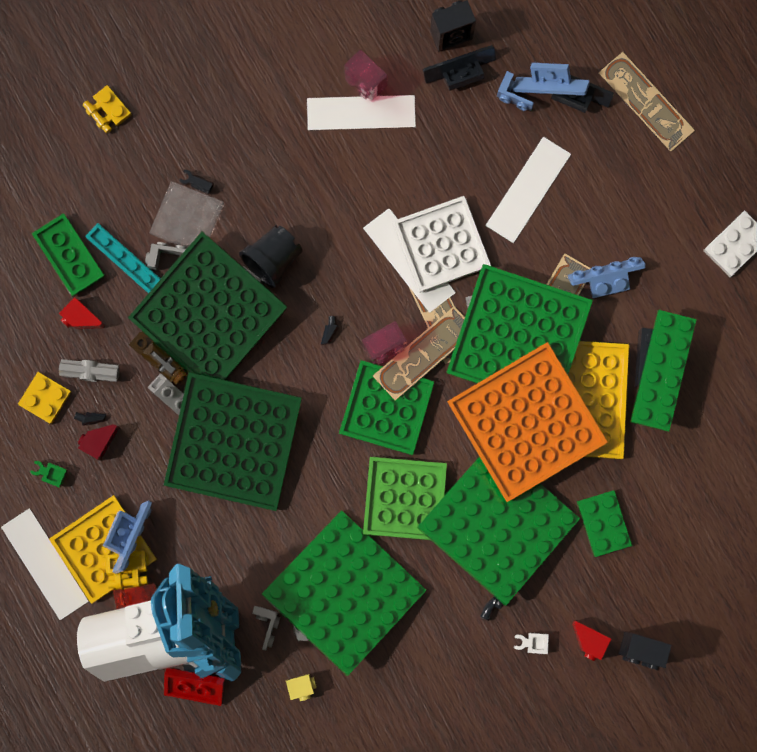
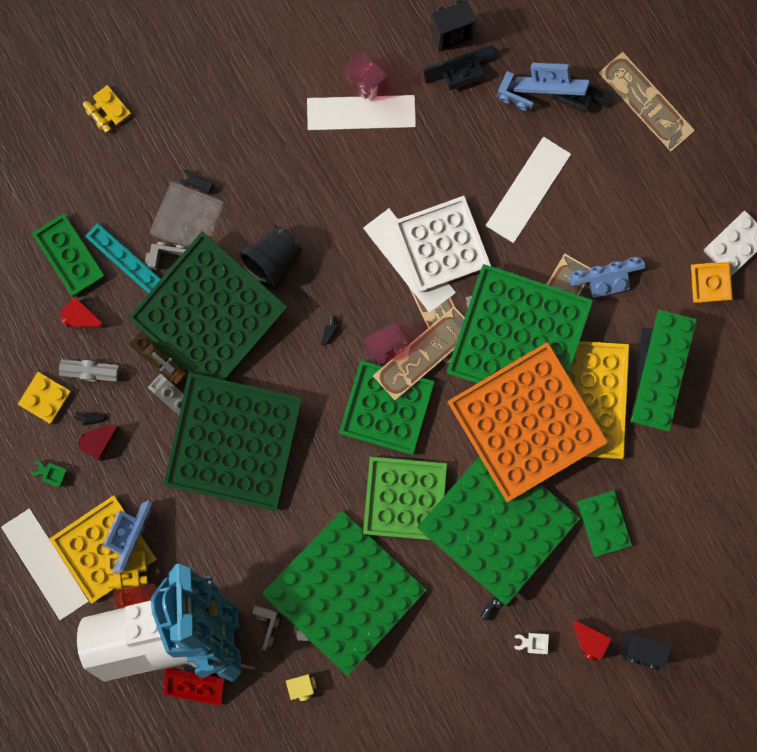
(711, 282): none -> light orange plate

